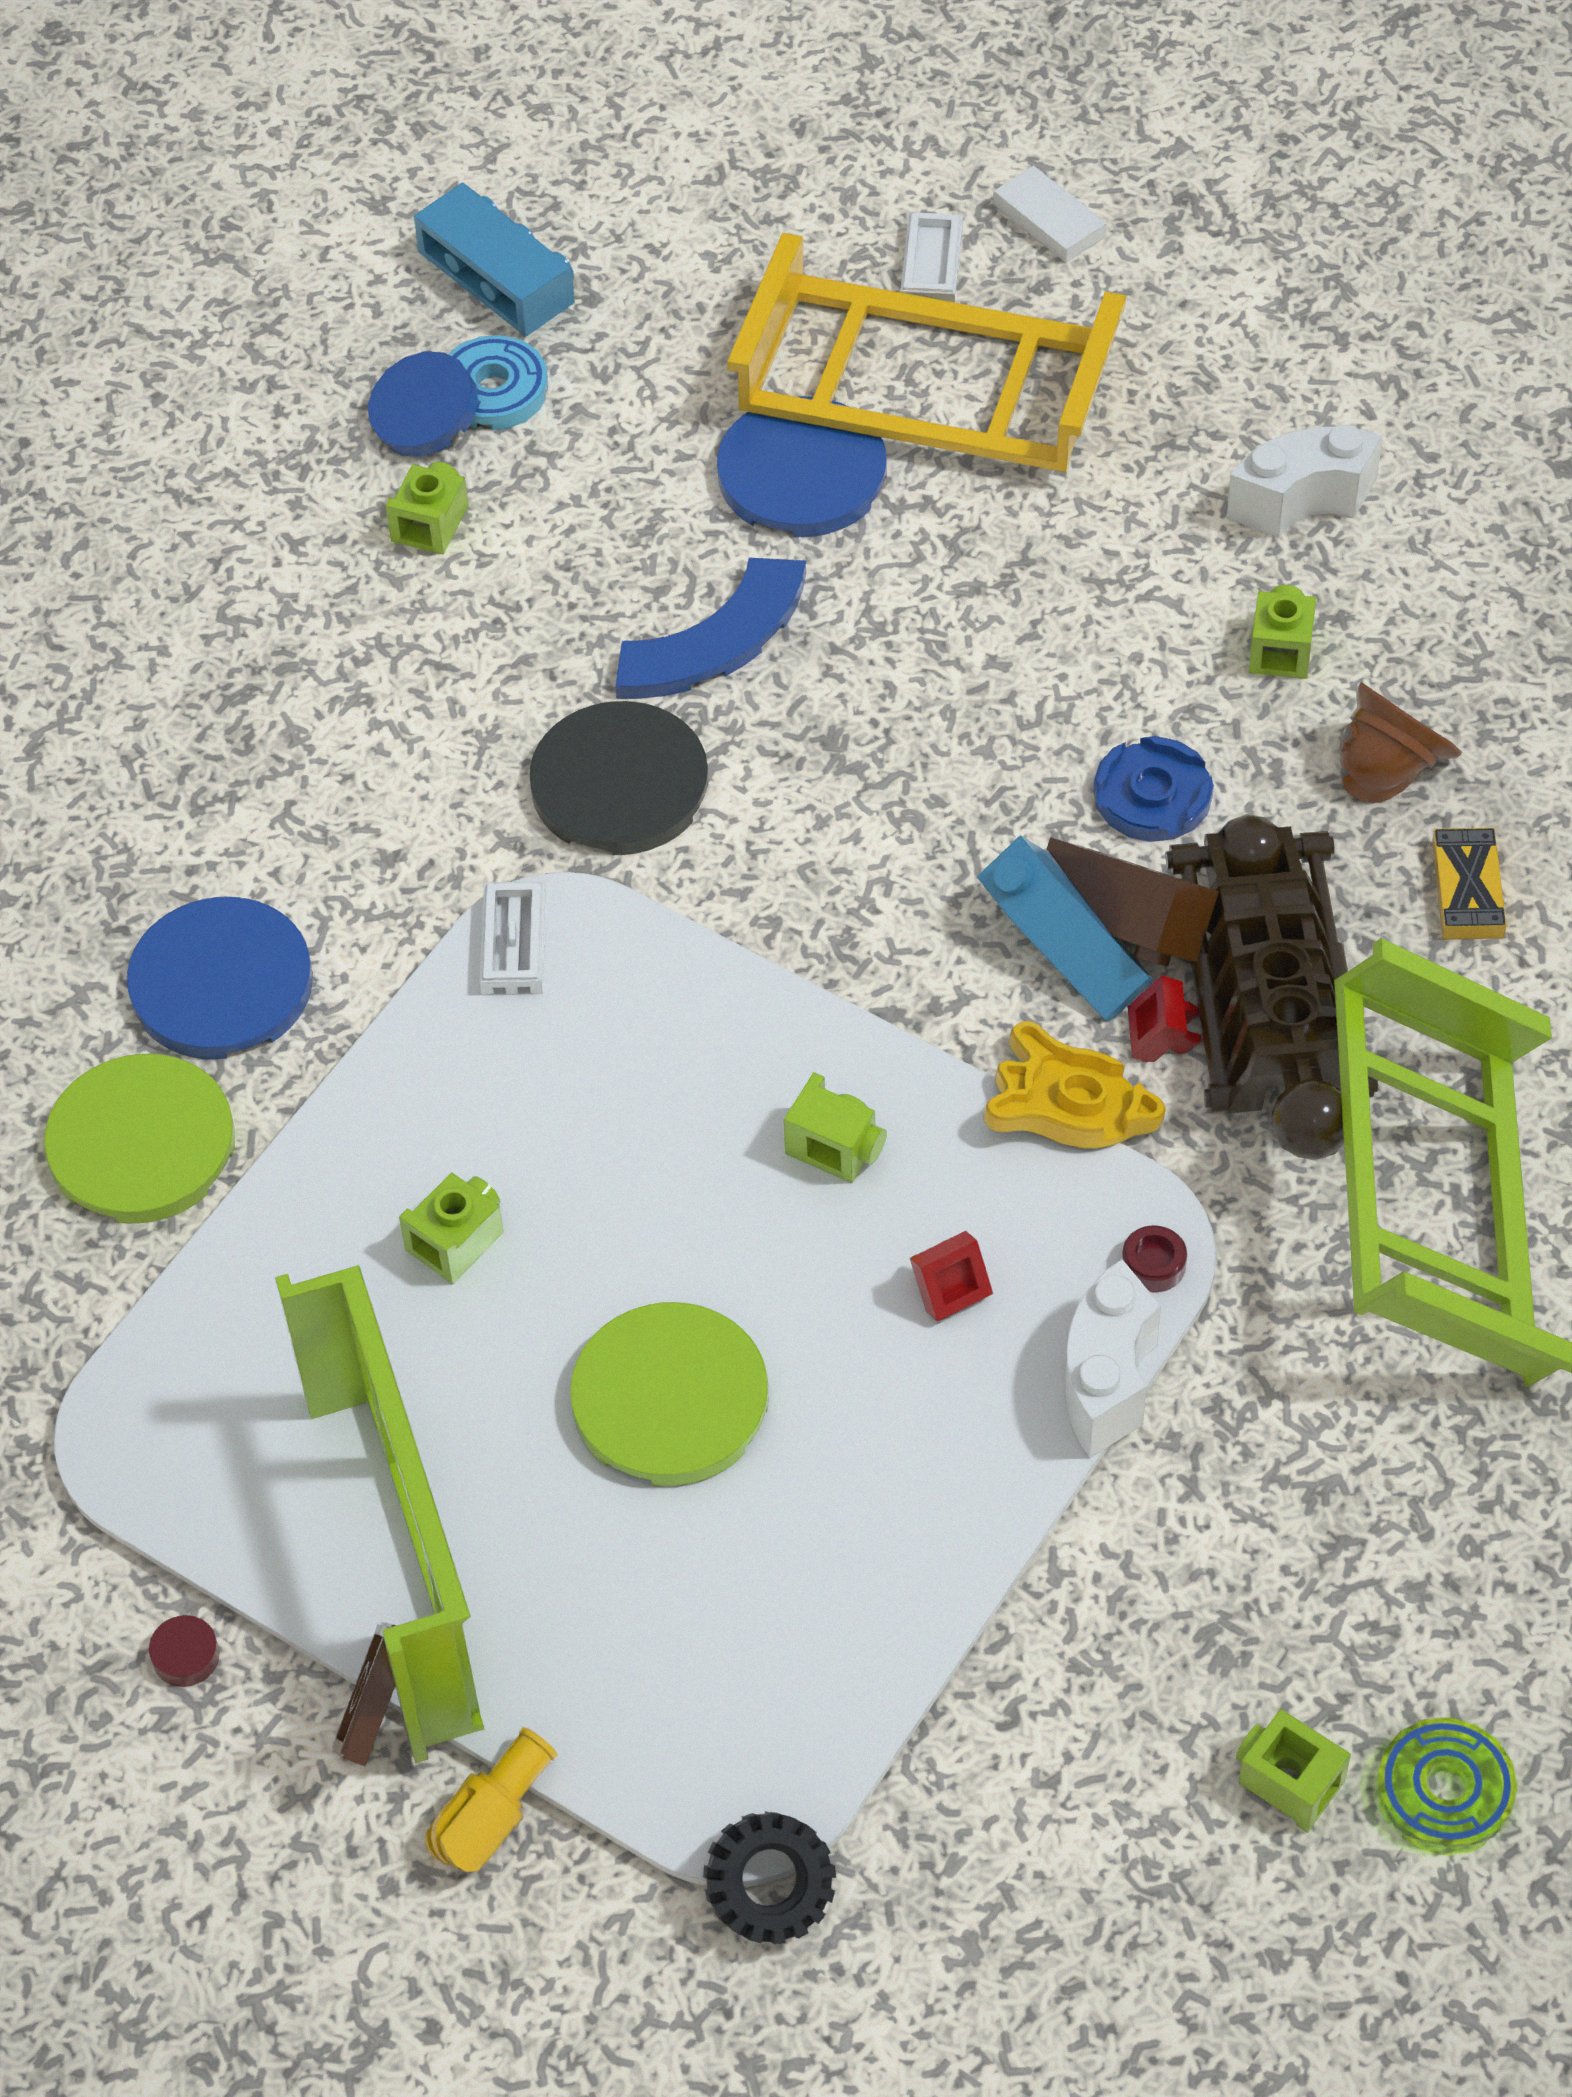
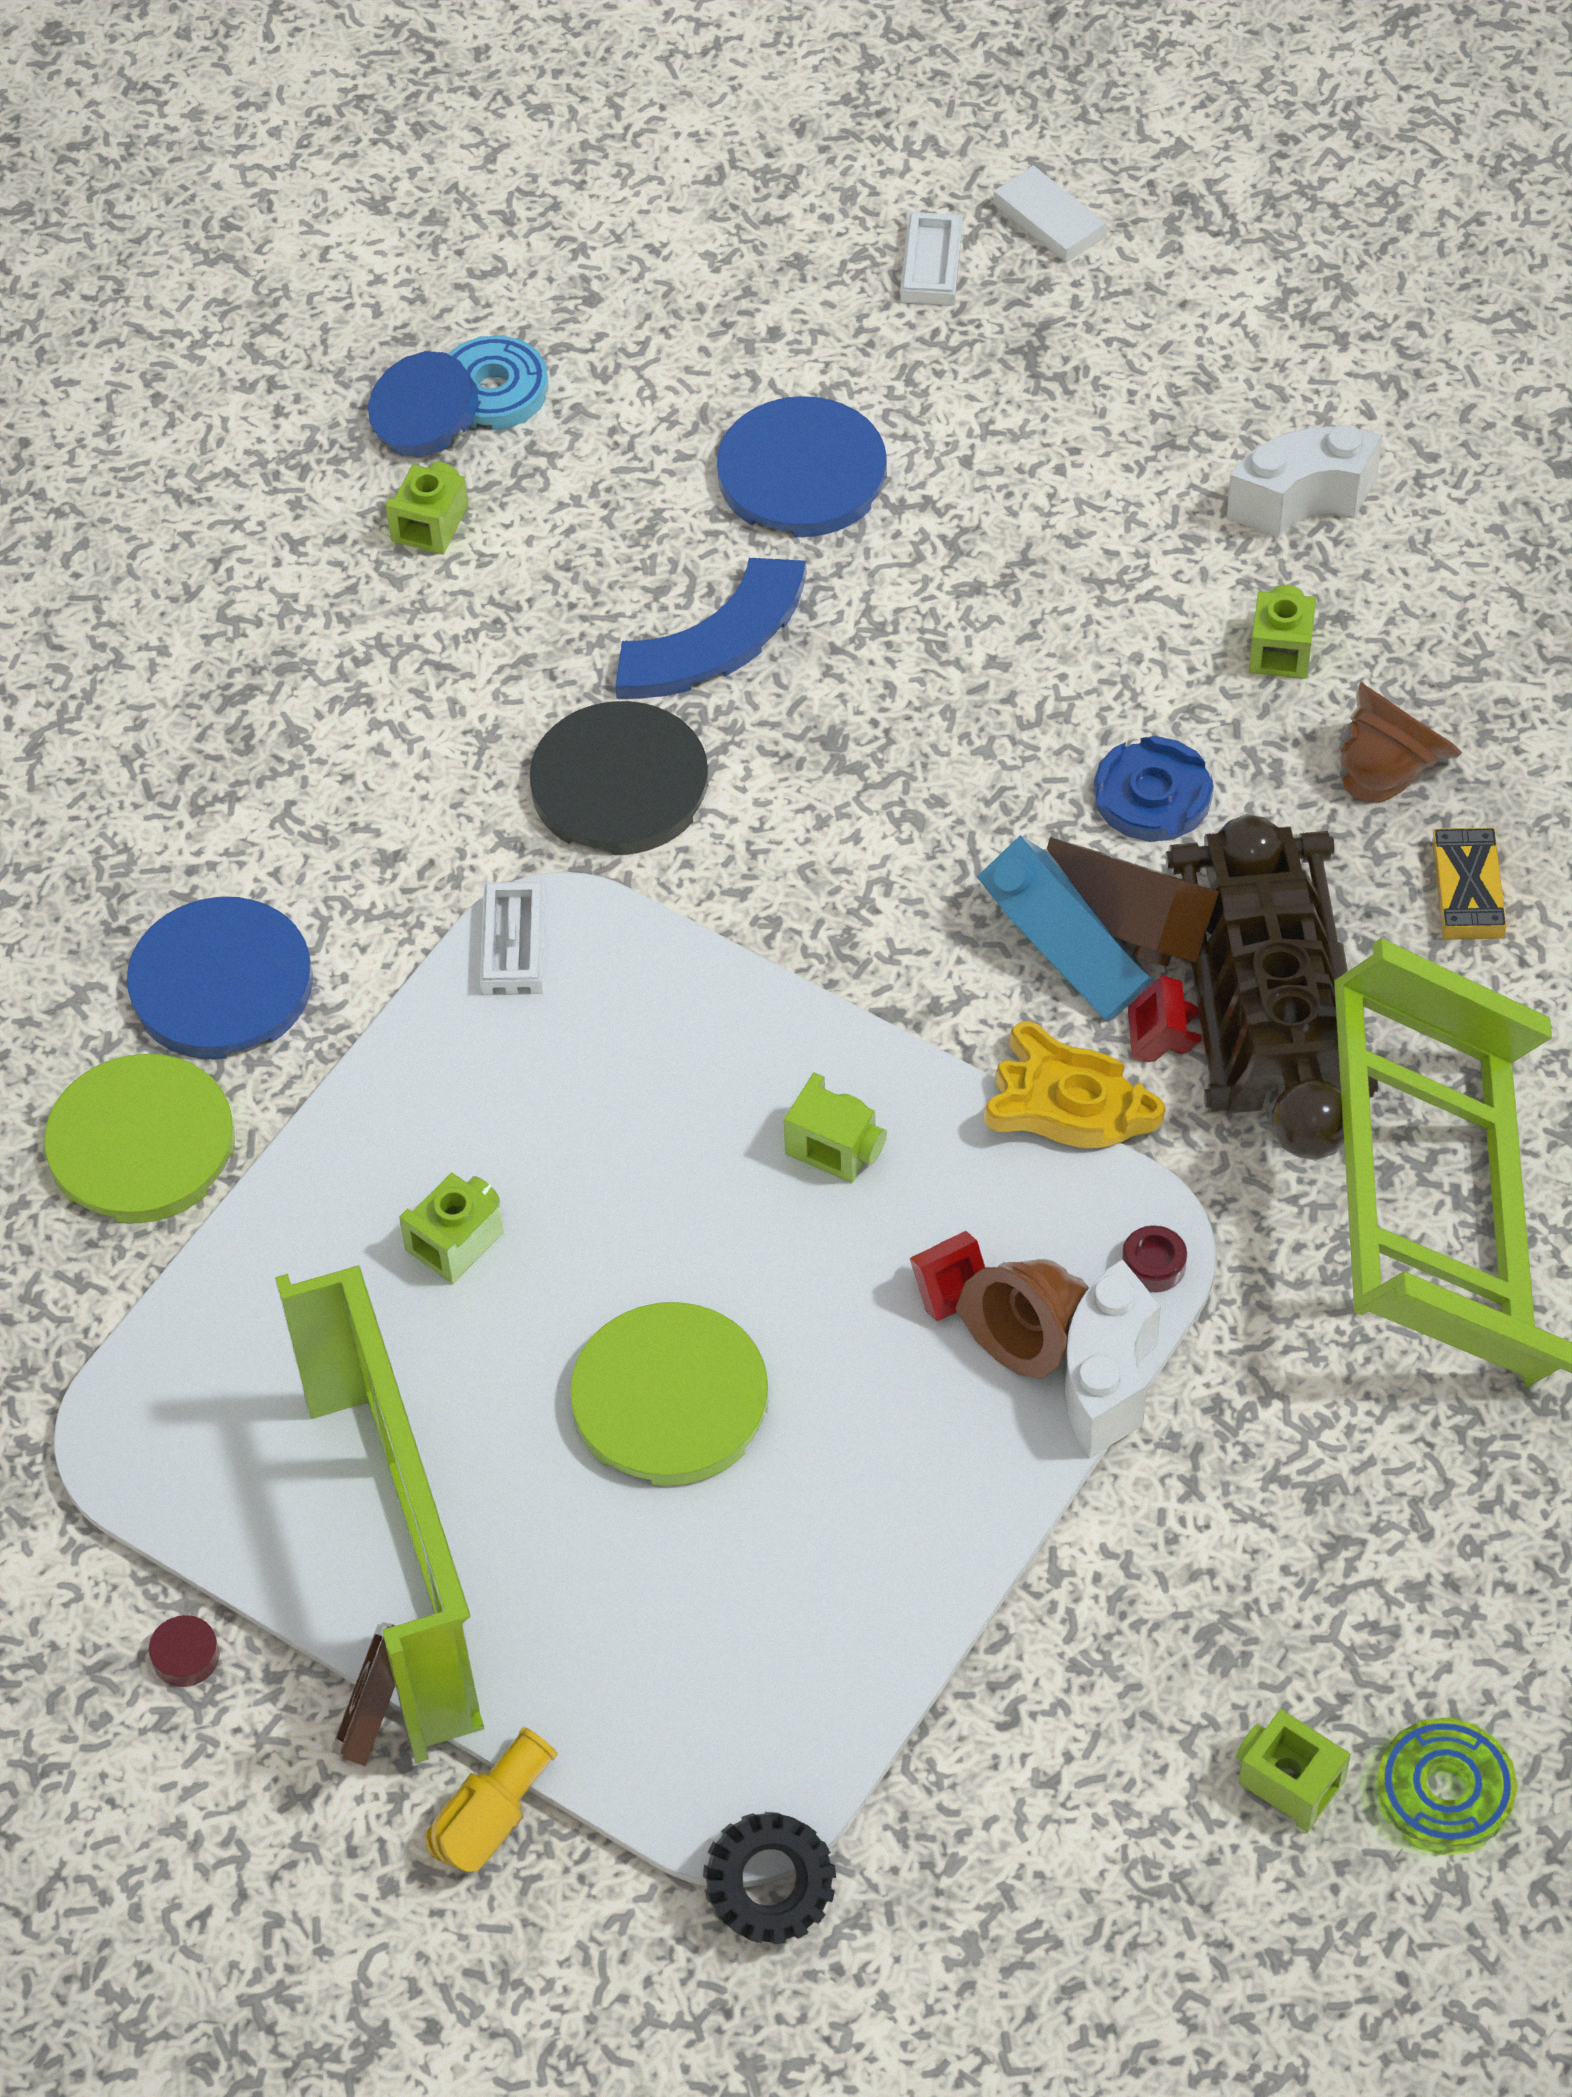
(495, 259): dark azure brick -> none
(786, 285): yellow piece -> none
(1022, 1313): none -> dark orange piece

